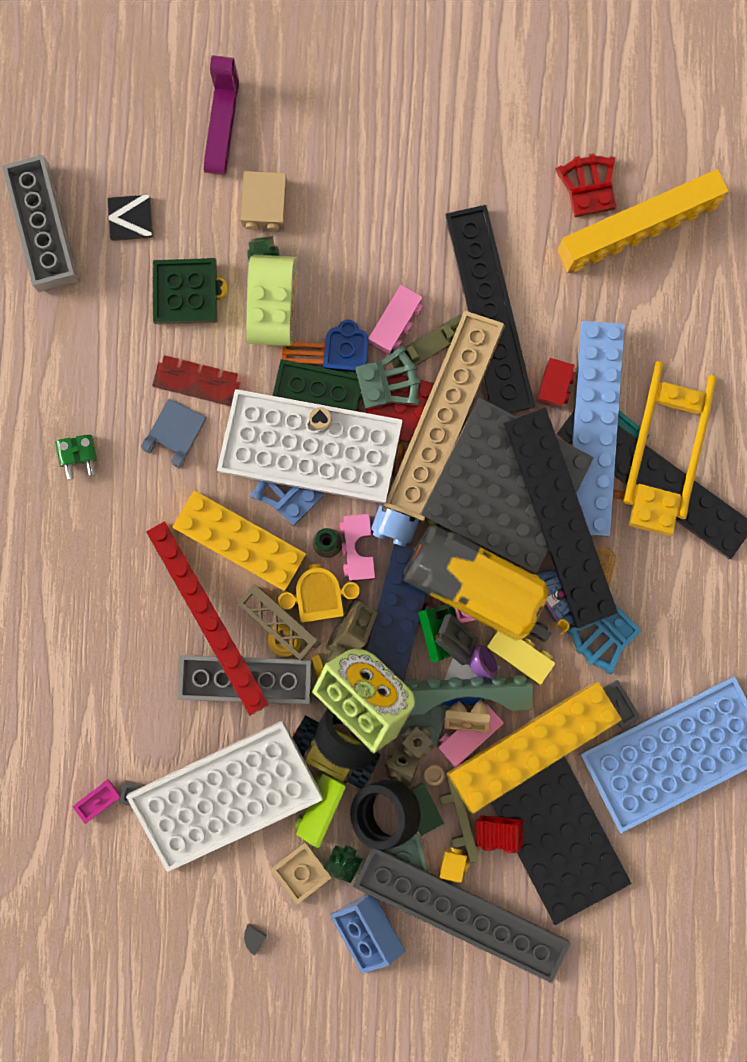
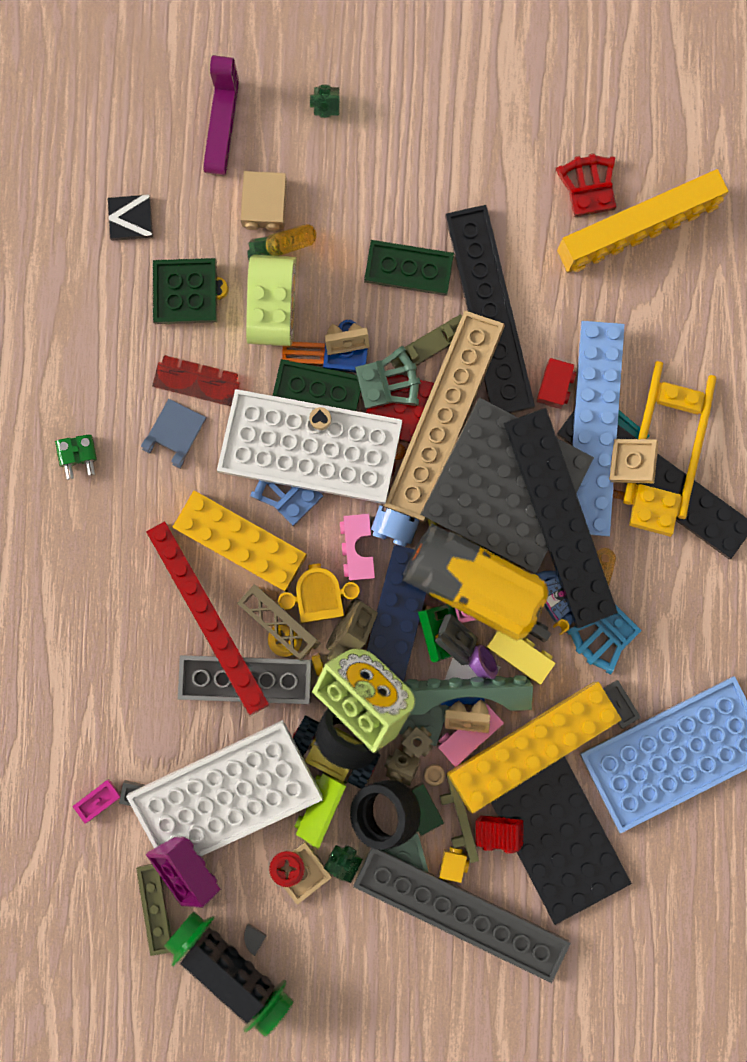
(40, 223): light grey brick -> none
(154, 909): none -> olive plate
(184, 872): none -> magenta slope
(229, 975): none -> black brick
(279, 875): none -> red gear
(290, 239): none -> clear yellow plate
(325, 101): none -> clear green brick
(327, 550): dark green plant -> none
(339, 341): none -> tan tile
(368, 933): medium blue slope -> none
(396, 320): bright pink brick -> none
(408, 267): none -> dark green plate
(634, 460): none -> tan plate

